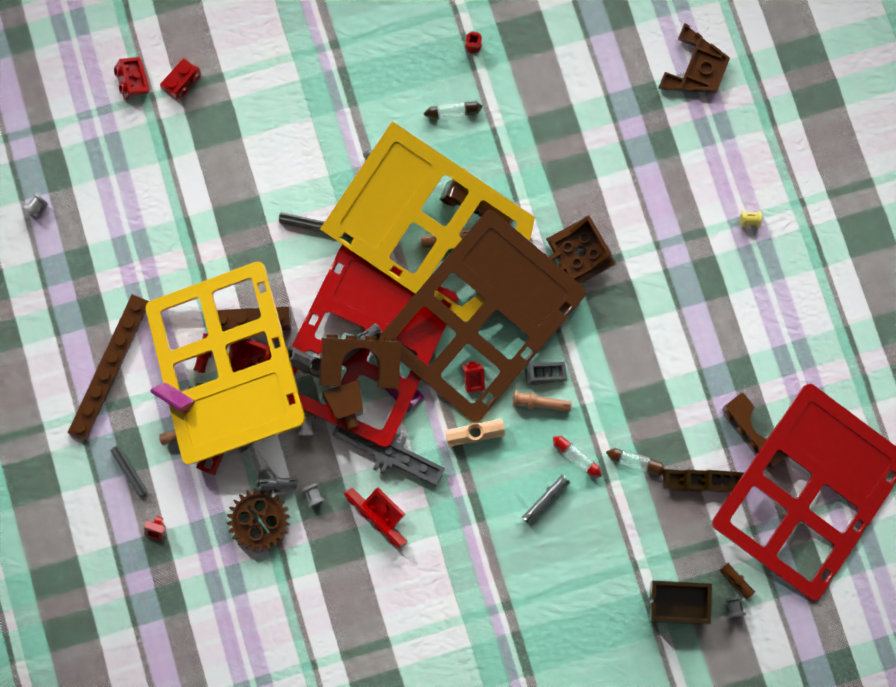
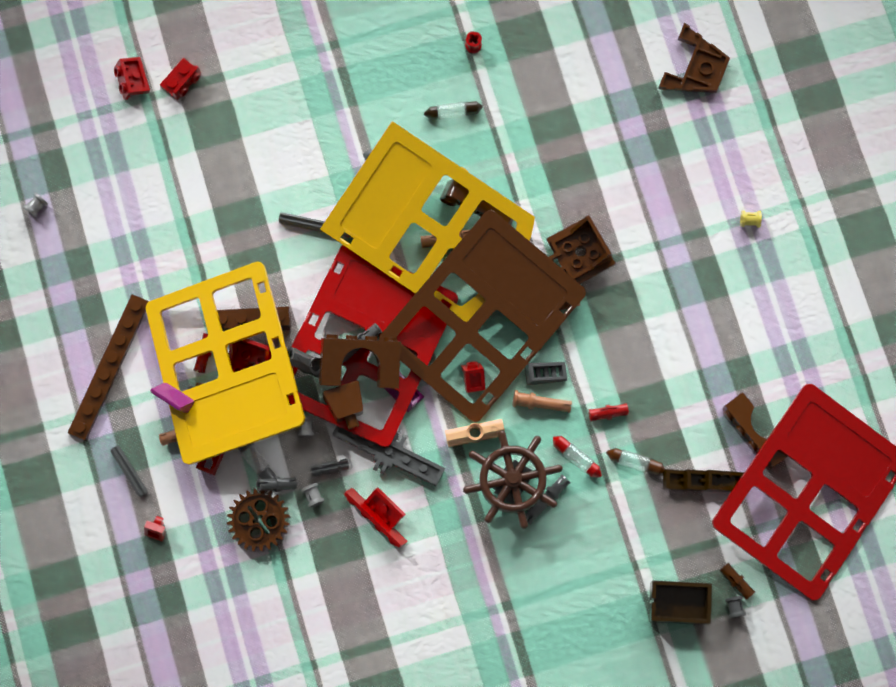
(330, 467): none -> dark grey axle
(513, 481): none -> reddish brown brick
(608, 412): none -> red pin

